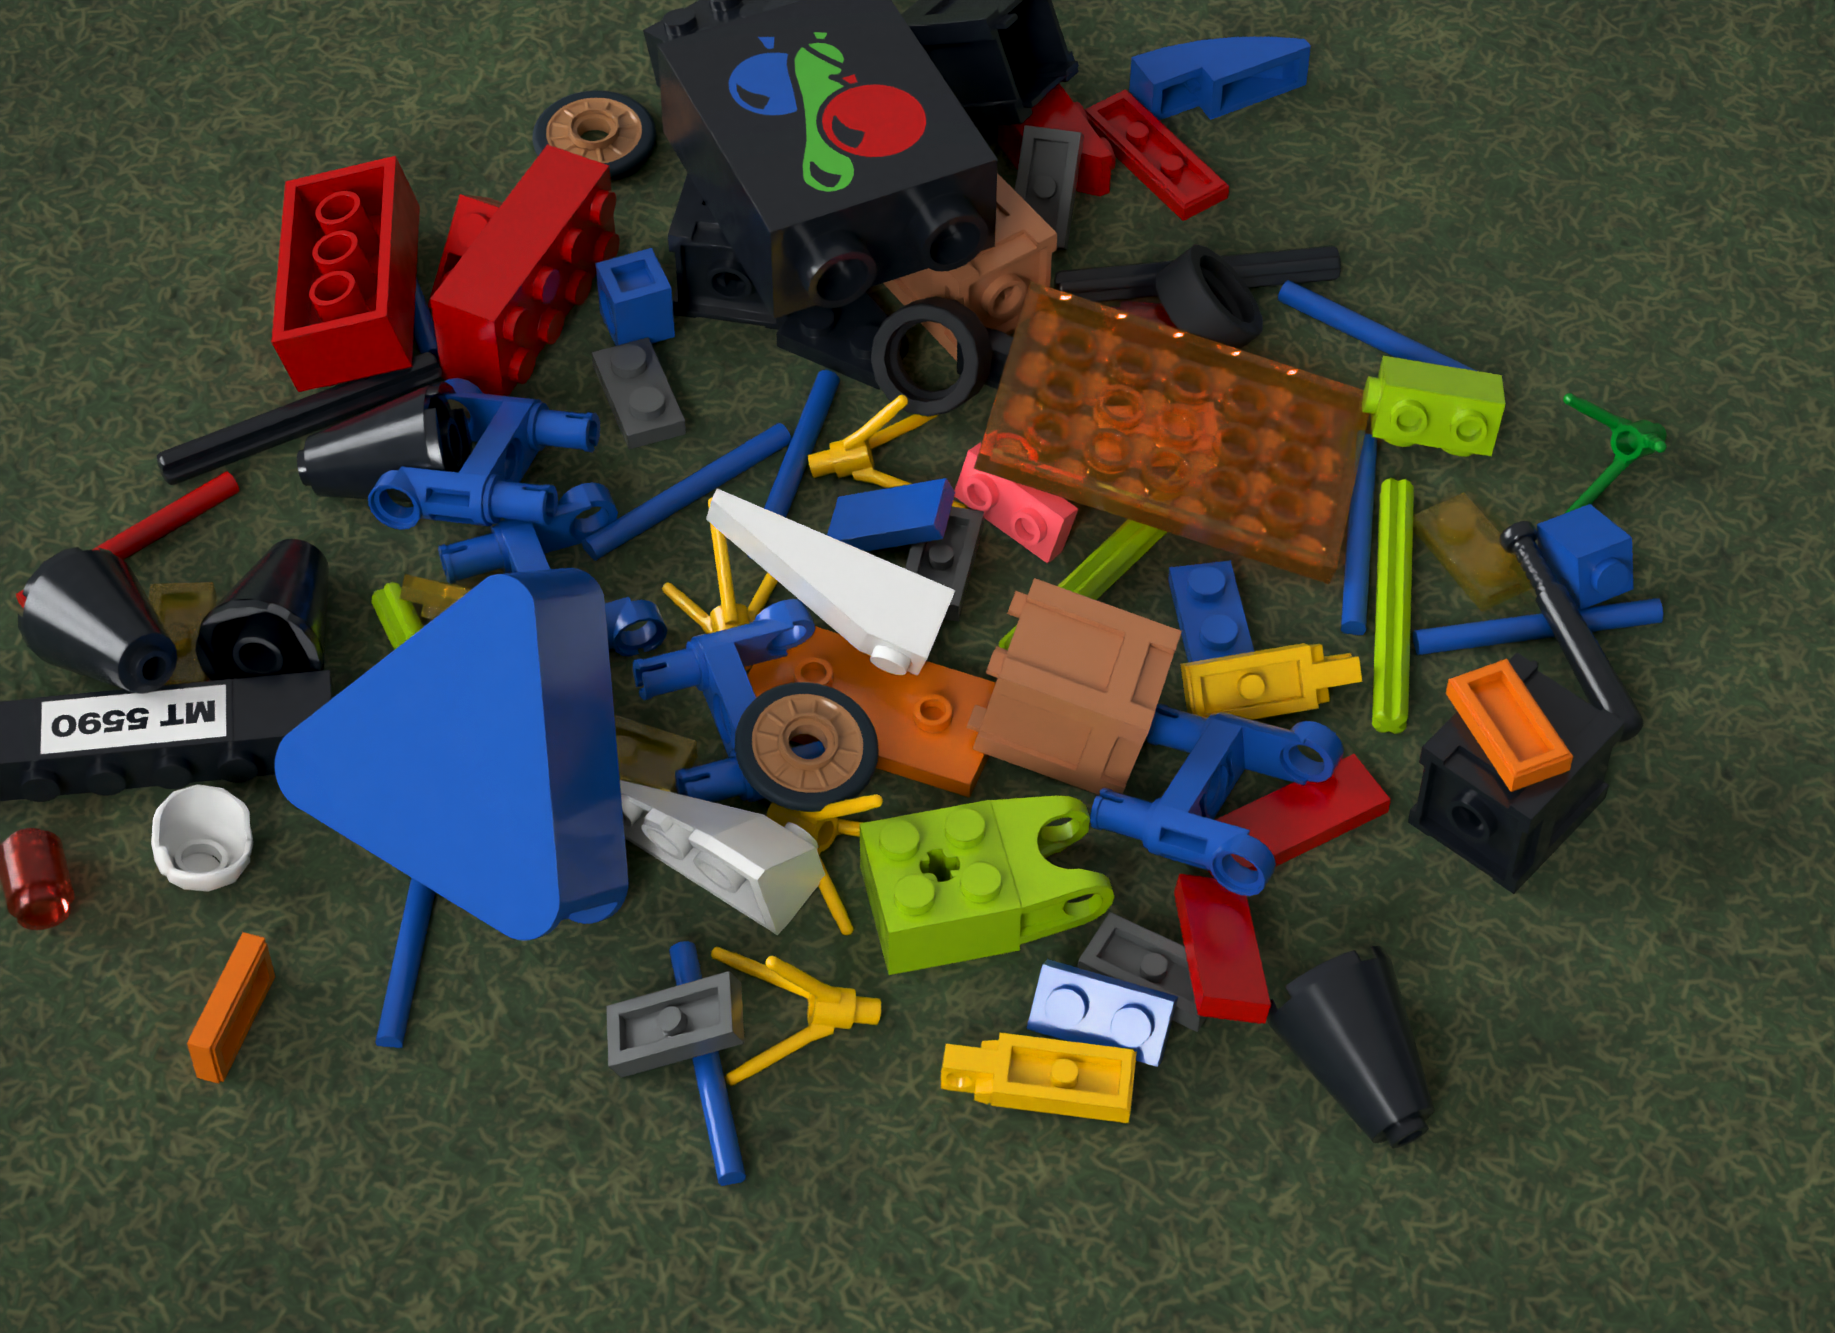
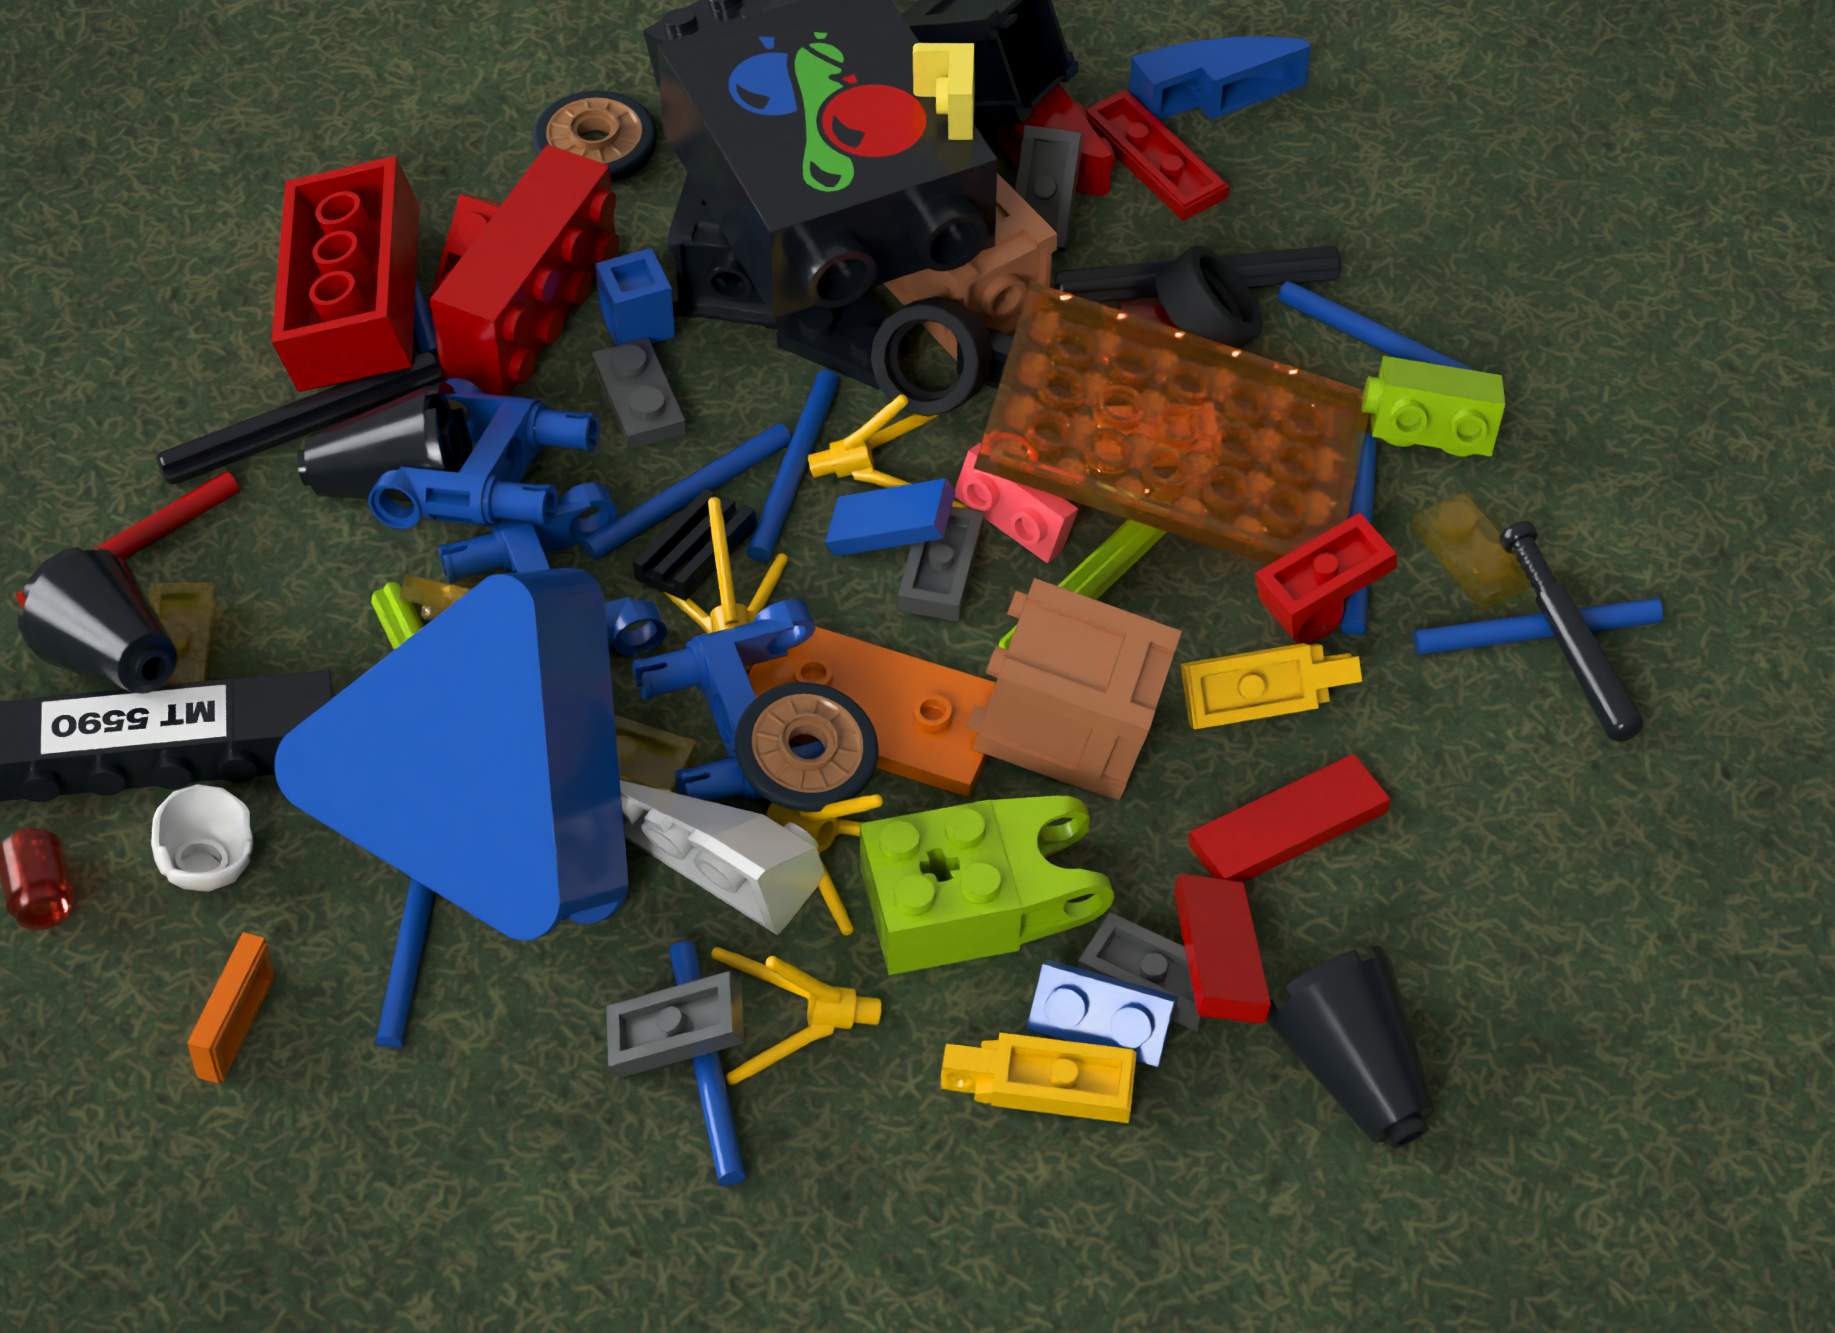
(270, 618): black cone -> none
(685, 540): none -> black tile
(859, 595): white wedge -> none
(948, 75): none -> light yellow bracket
(1209, 610): blue plate -> none
(1220, 750): blue connector -> none
(1310, 583): none -> red plate
(1393, 607): lime axle -> none
(1505, 831): black container -> none
(1509, 725): orange tile -> none
(1587, 555): blue brick -> none
(1628, 442): green plant -> none

